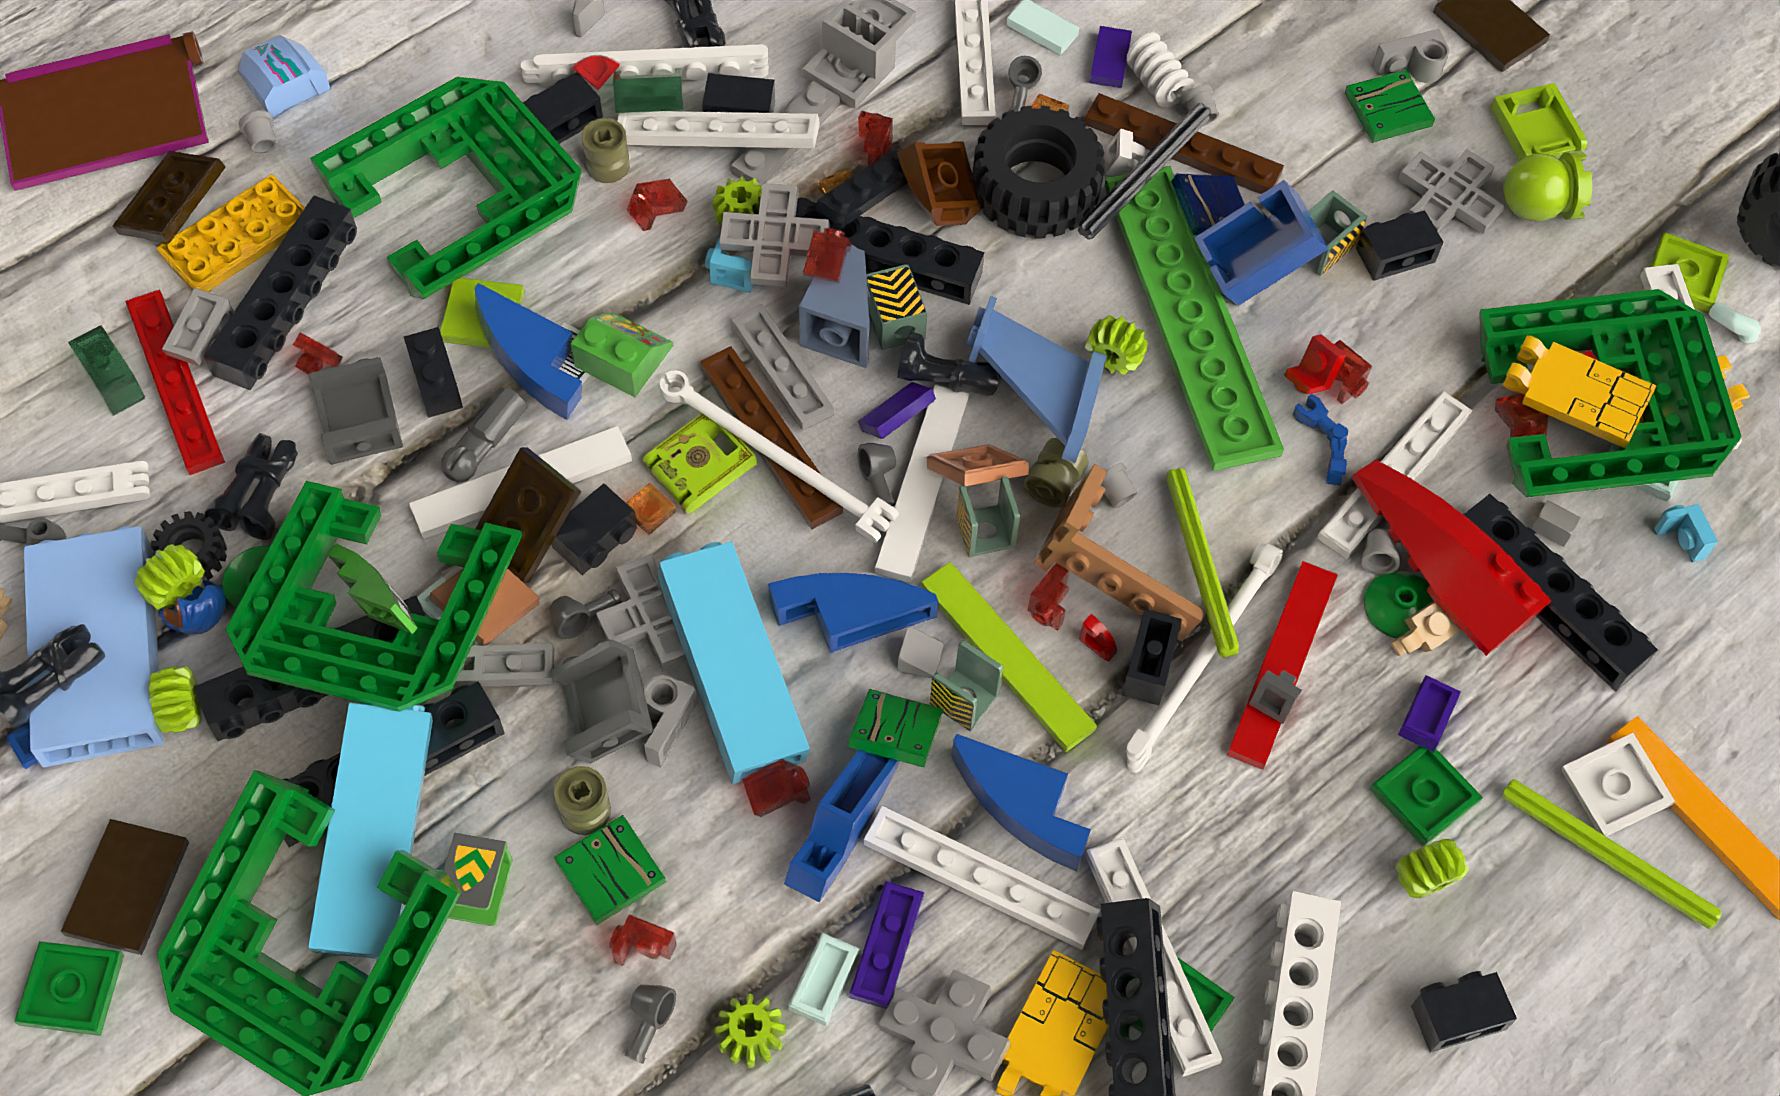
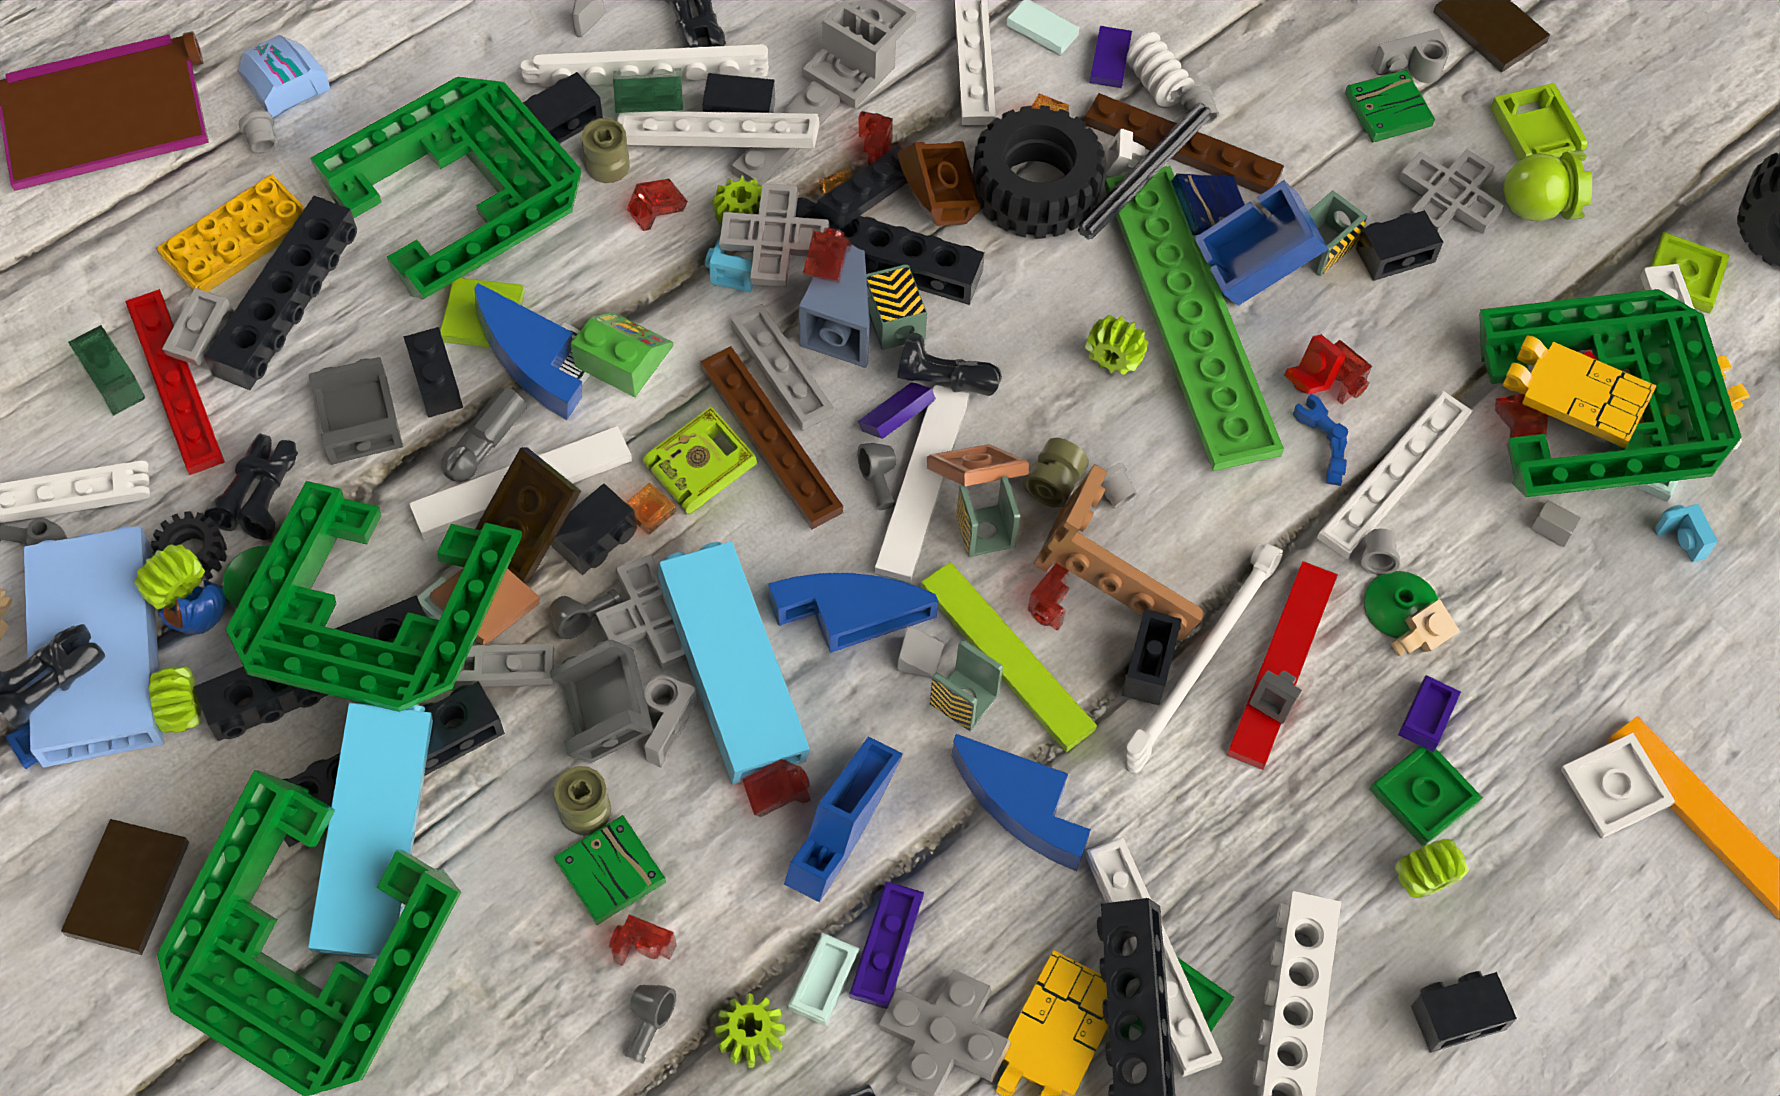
(69, 988): green tile -> none
(169, 196): dark brown tile -> none
(314, 355): clear red tile -> none
(371, 590): bright green slope -> none
(481, 873): piece -> none
(596, 69): red tile -> none
(867, 515): white hinge -> none
(896, 728): green tile -> none
(982, 877): white plate -> none
(1023, 66): dark grey bar -> none
(1045, 375): medium blue piece -> none
(1098, 638): red tile -> none
(1202, 563): lime axle -> none
(1462, 564): red wedge -> none
(1582, 635): black brick -> none
(1612, 854): lime axle -> none
(1744, 326): light aqua arm -> none

